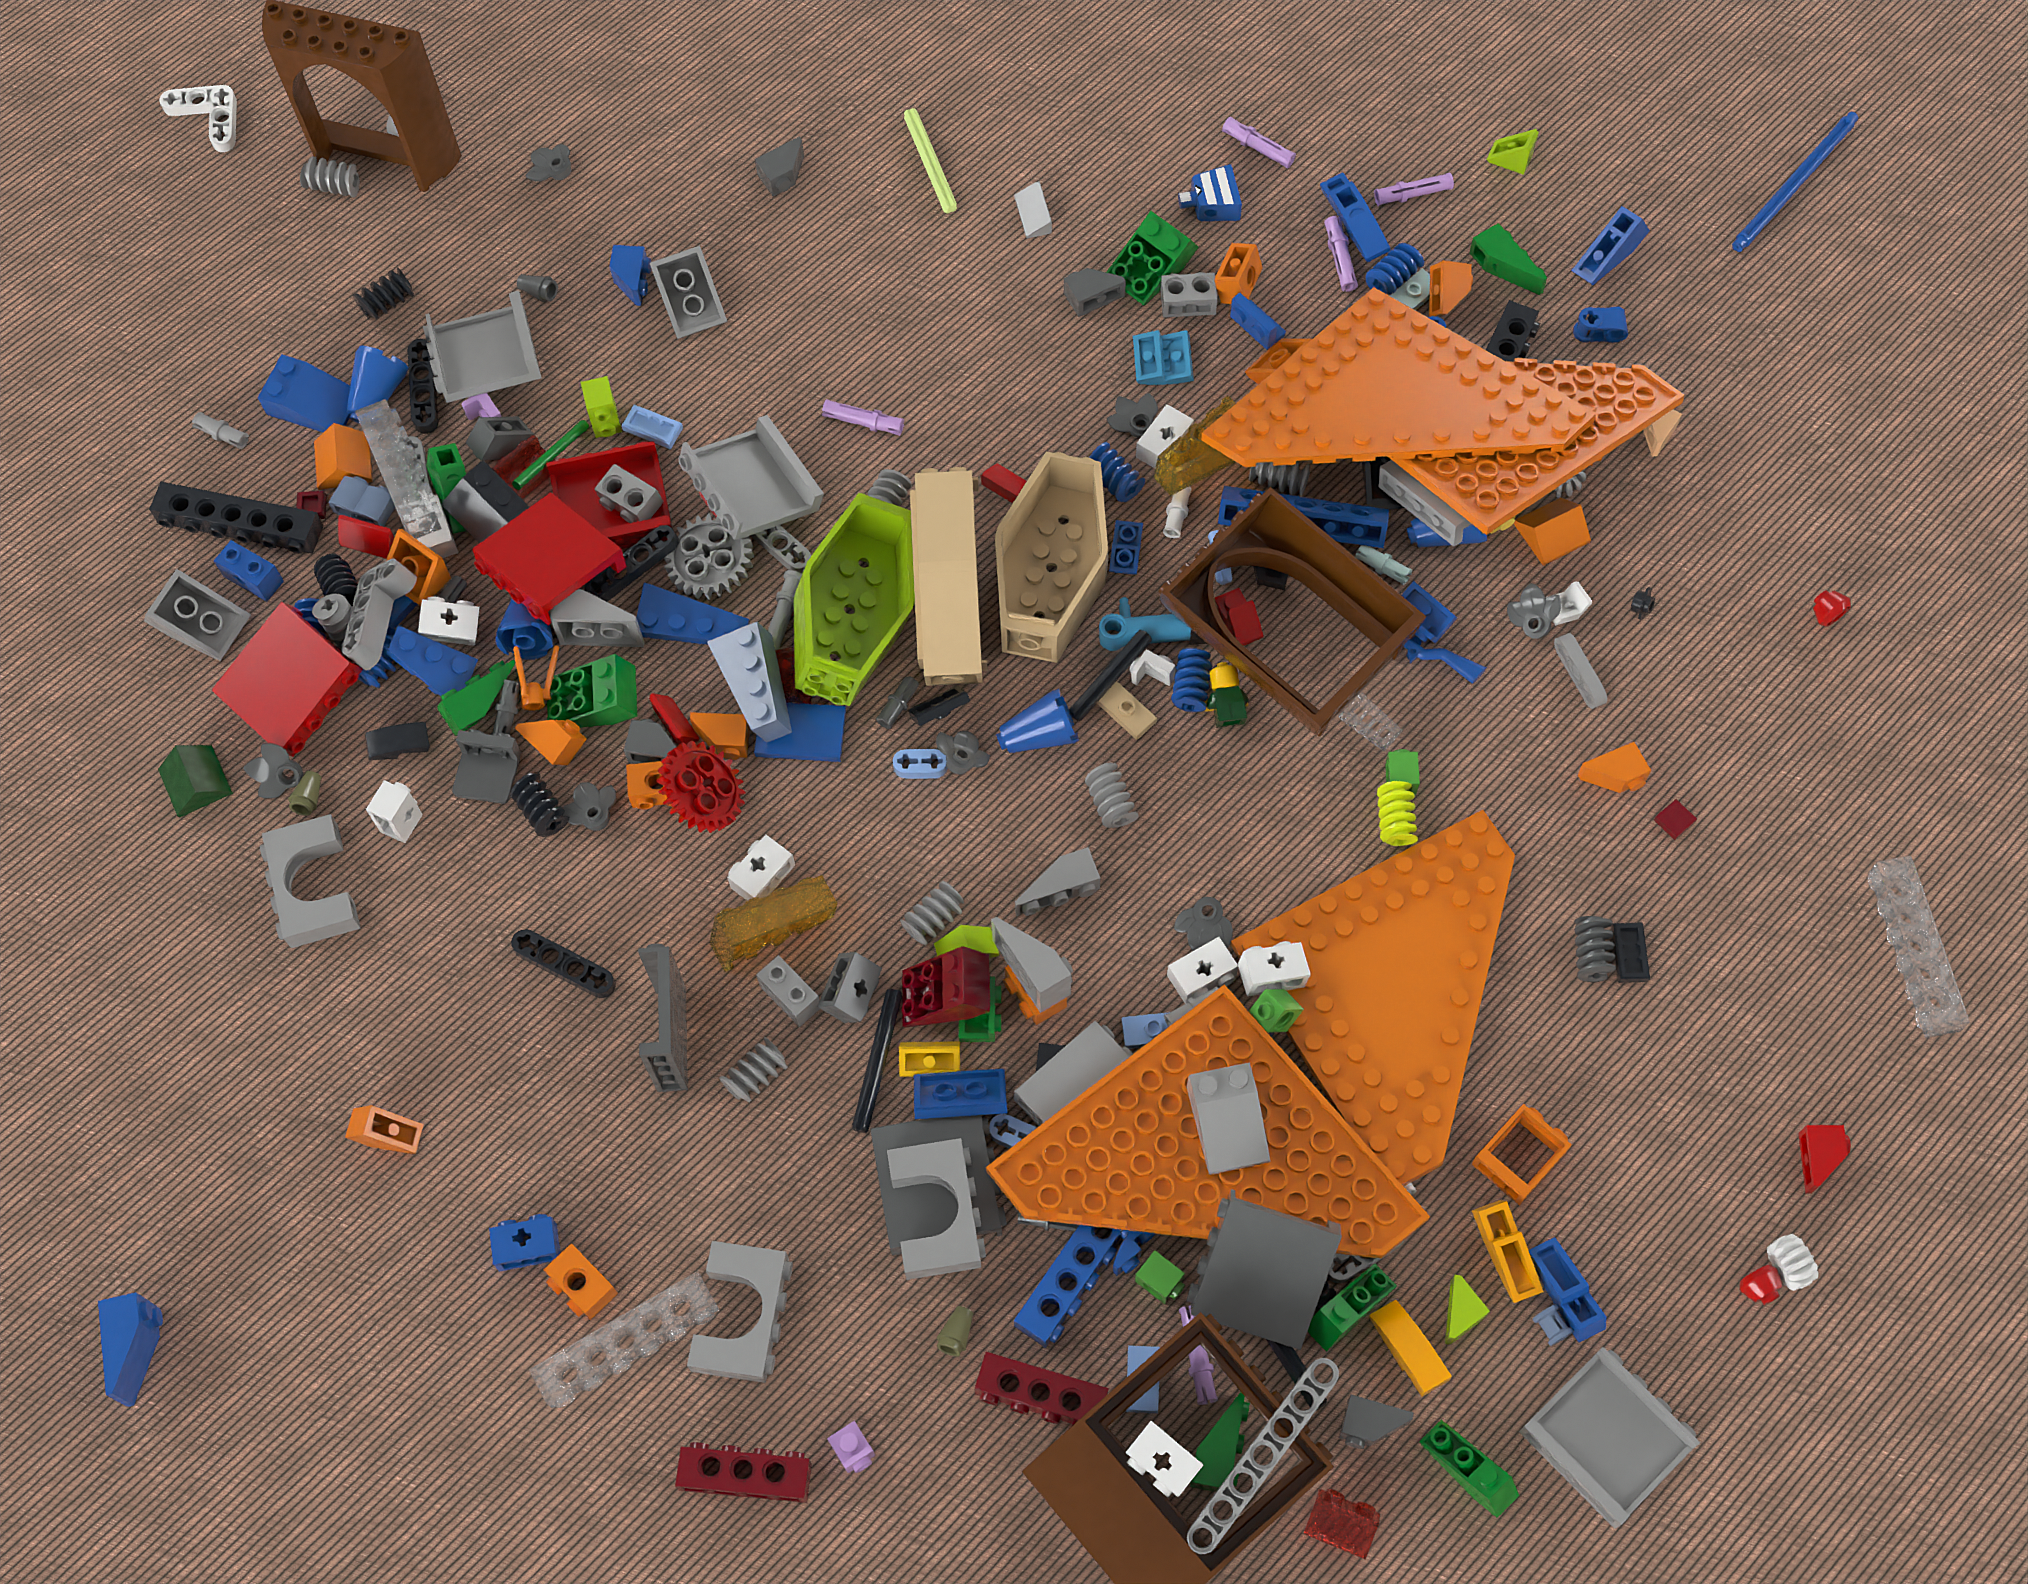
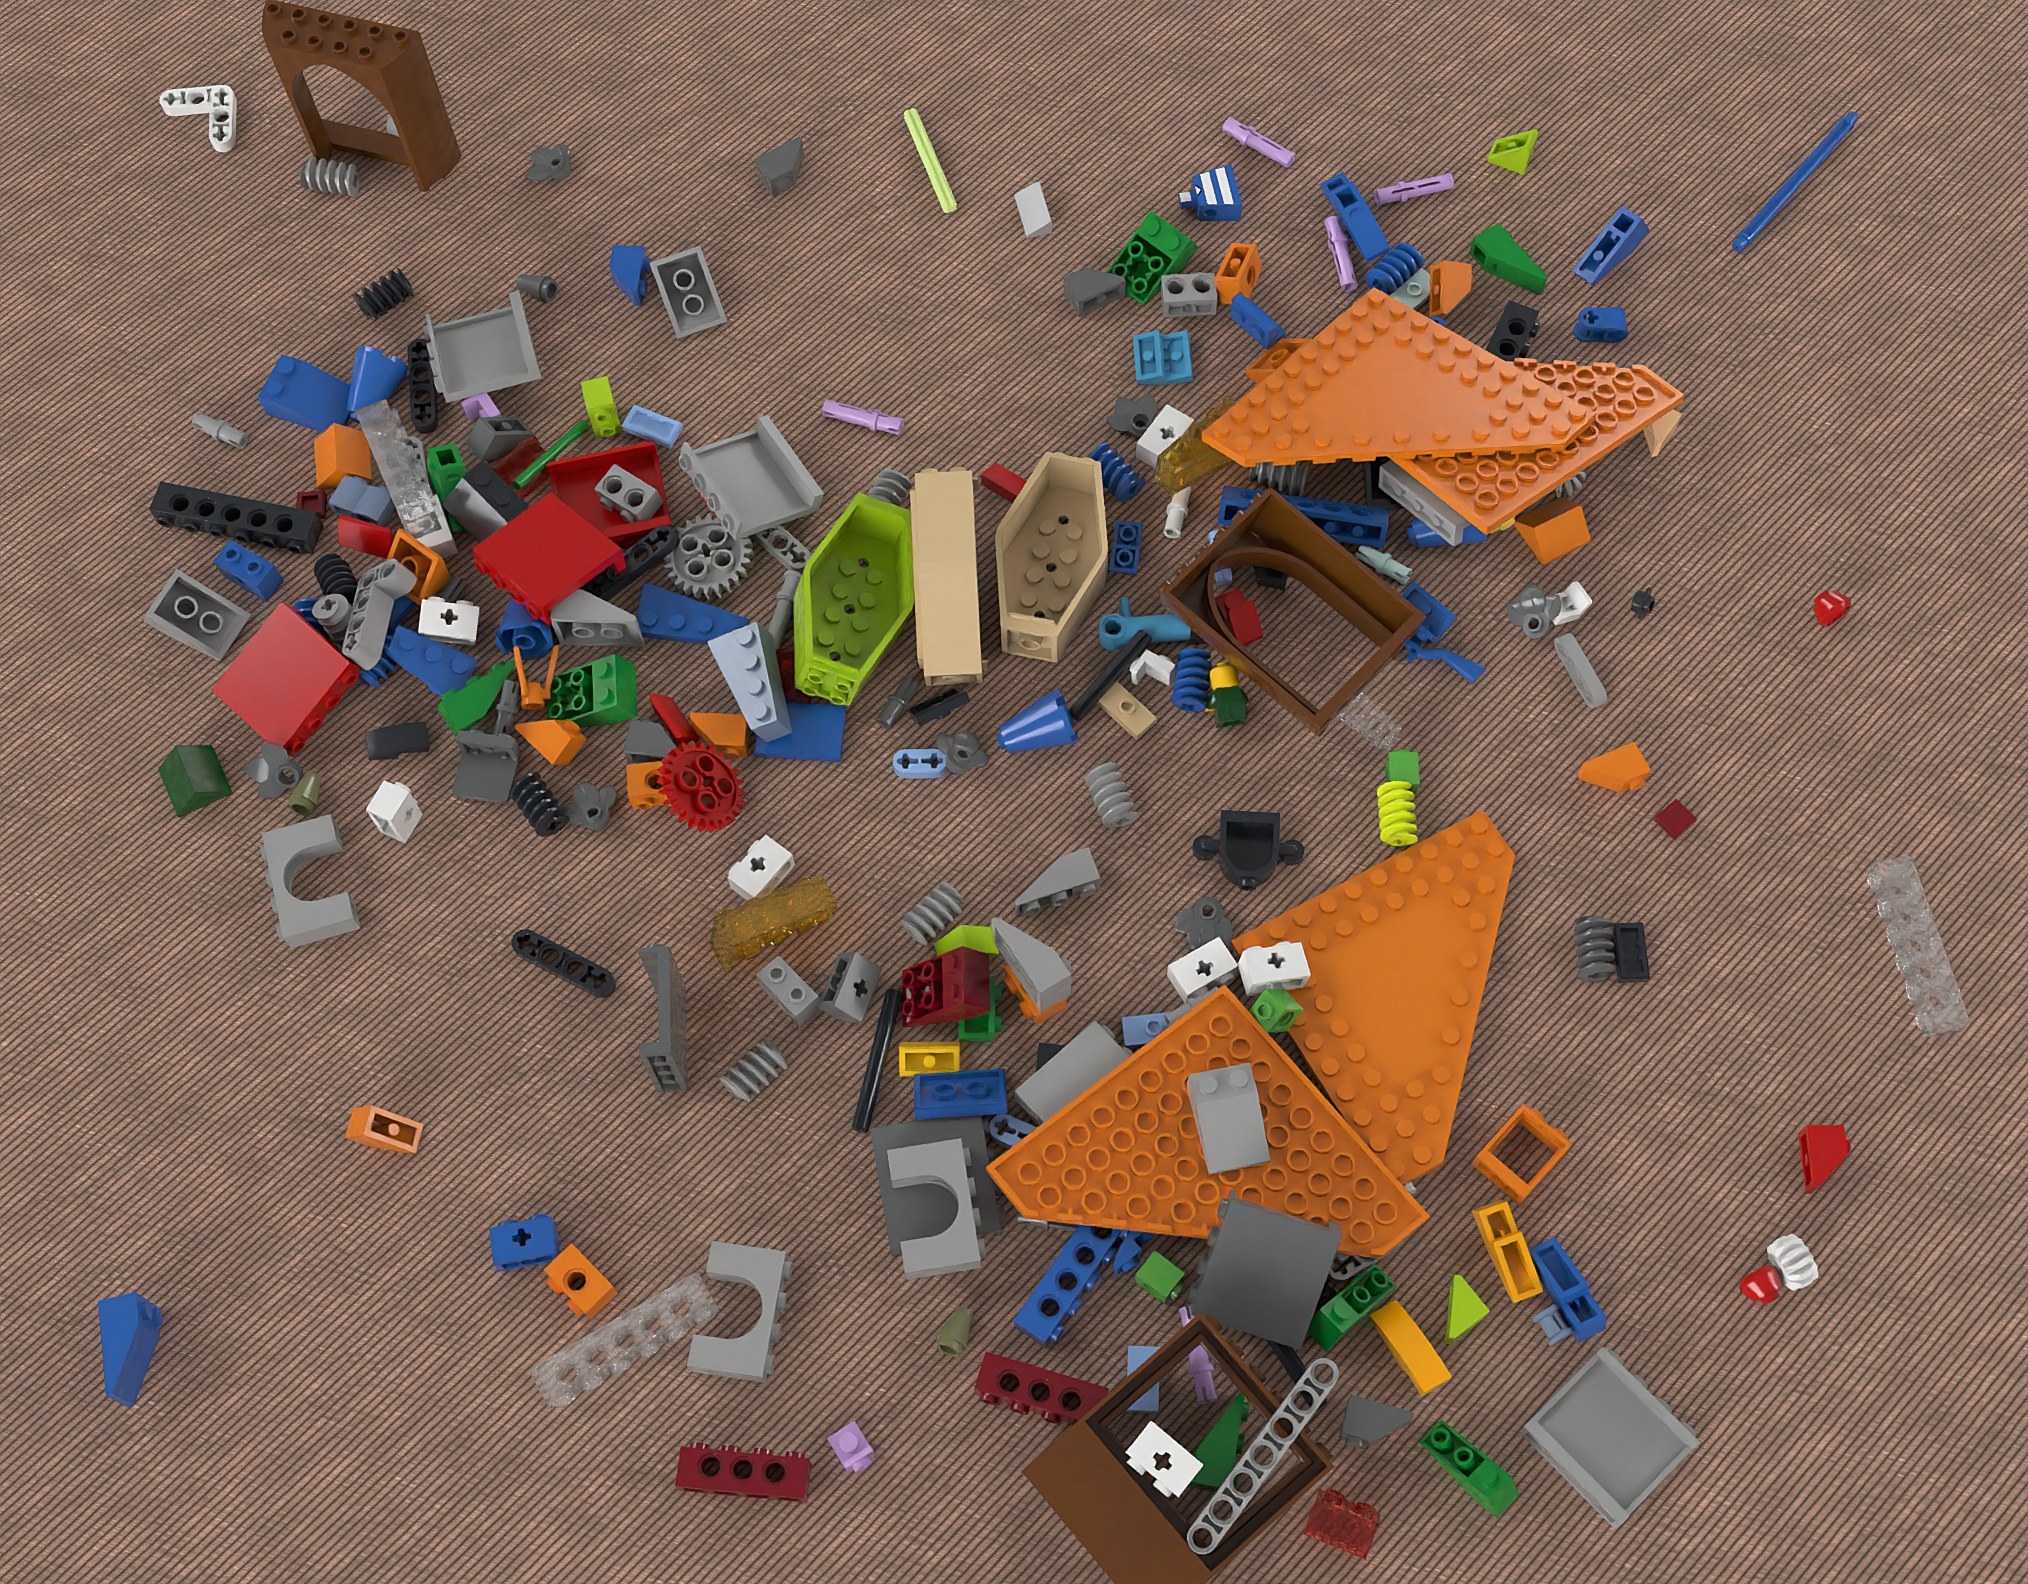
(1248, 847): none -> black piece

